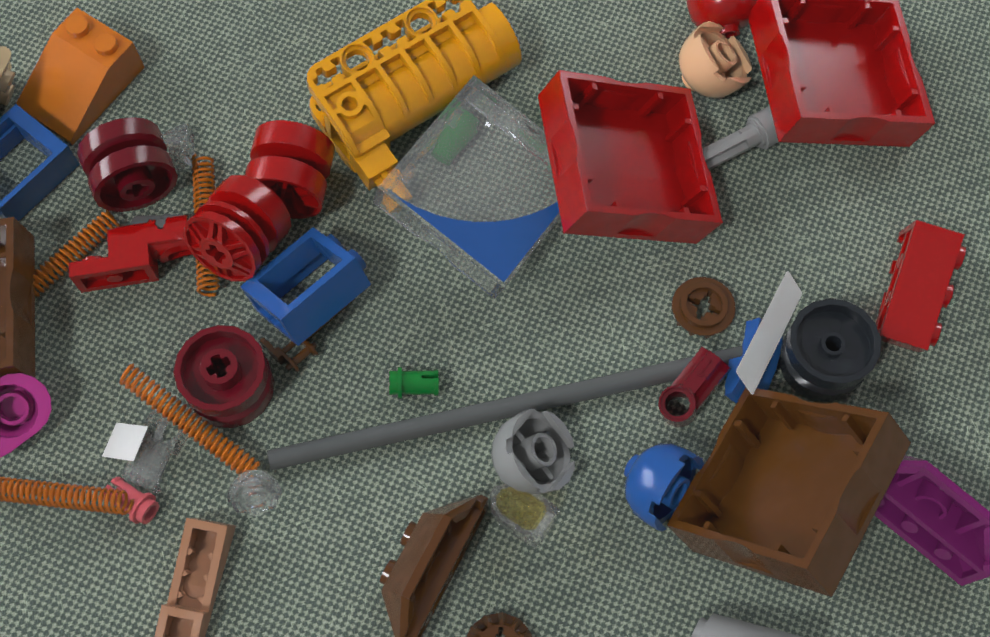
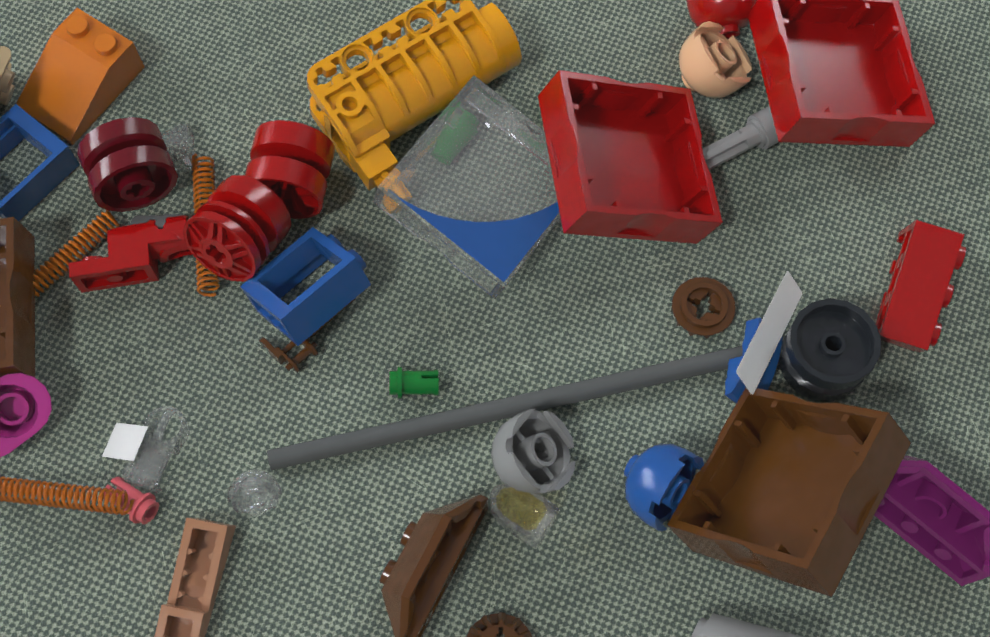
(198, 436): orange piece -> none
(224, 376): dark red wheel -> none
(694, 384): dark red piece -> none

